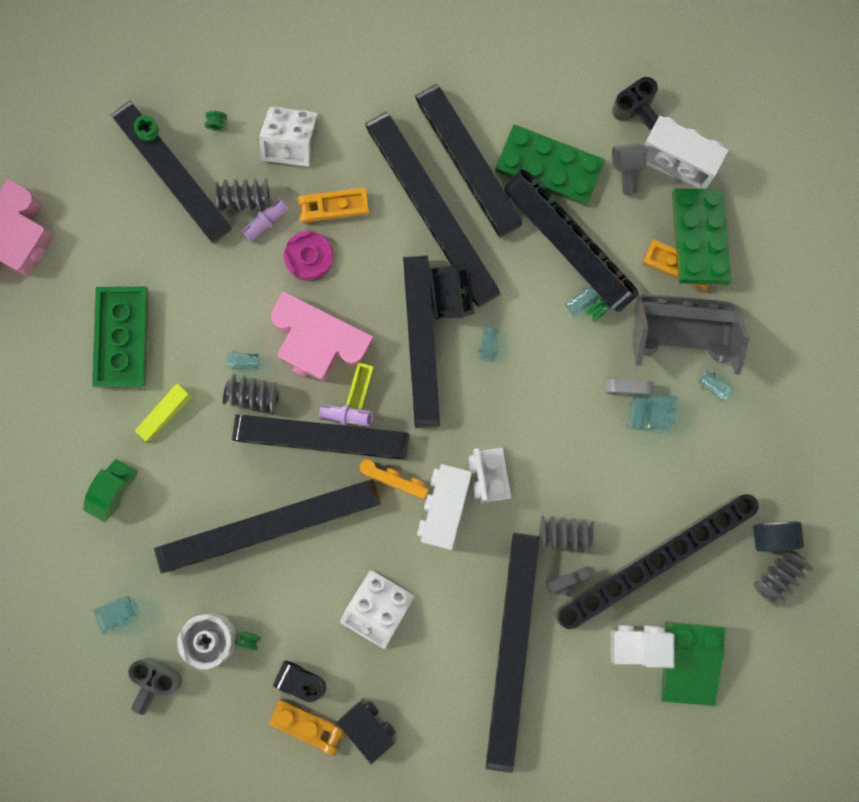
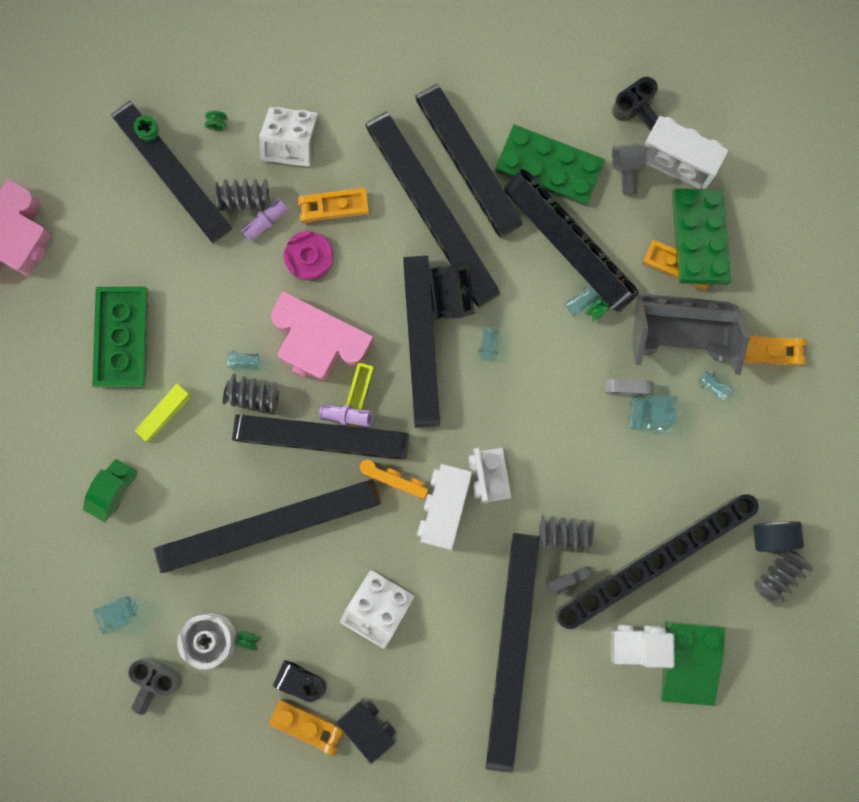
(773, 351): none -> light orange plate

